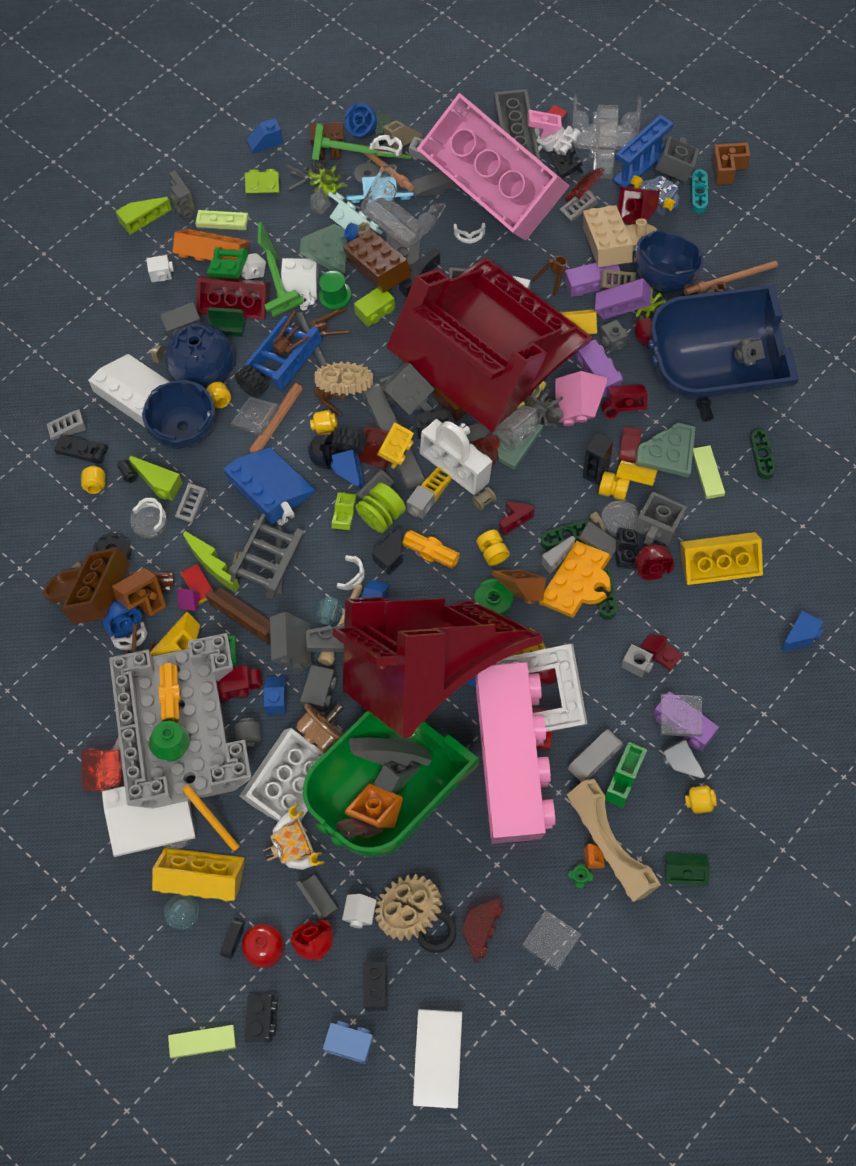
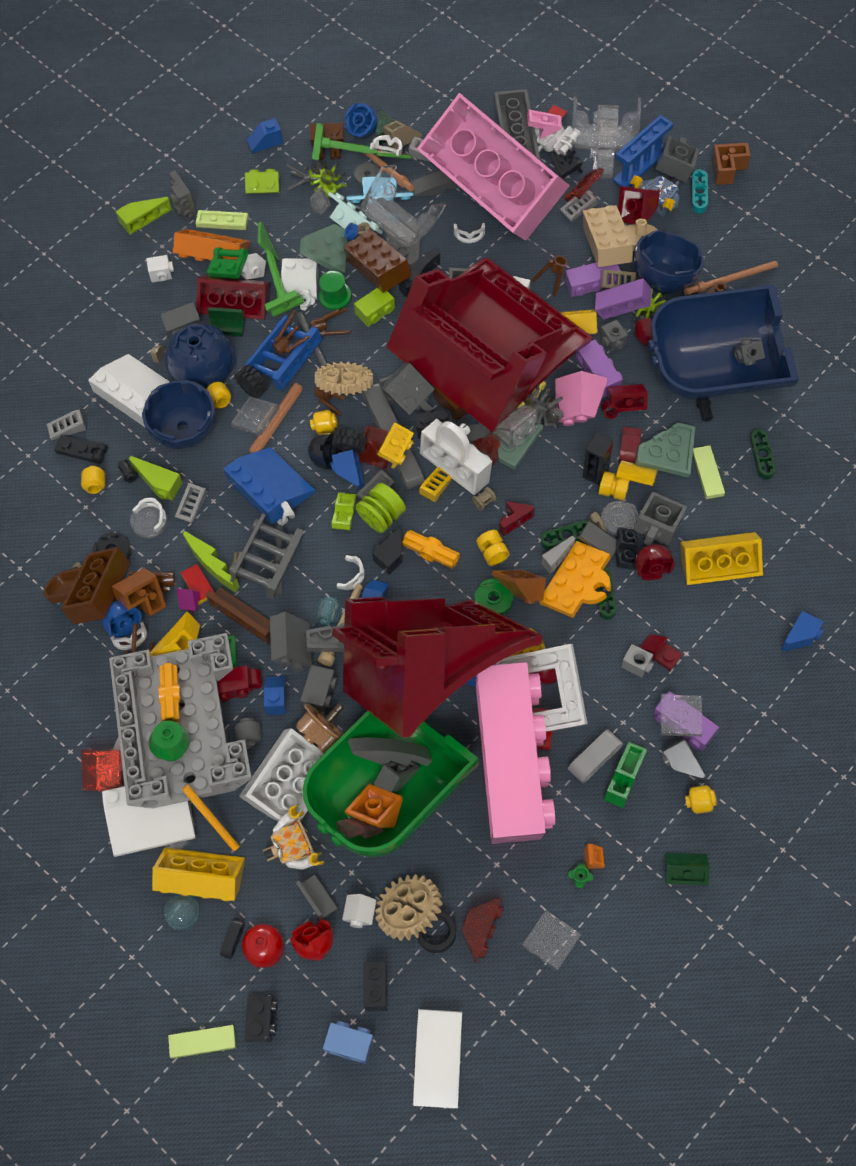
(420, 502): light grey brick -> none
(590, 805): tan arch -> none

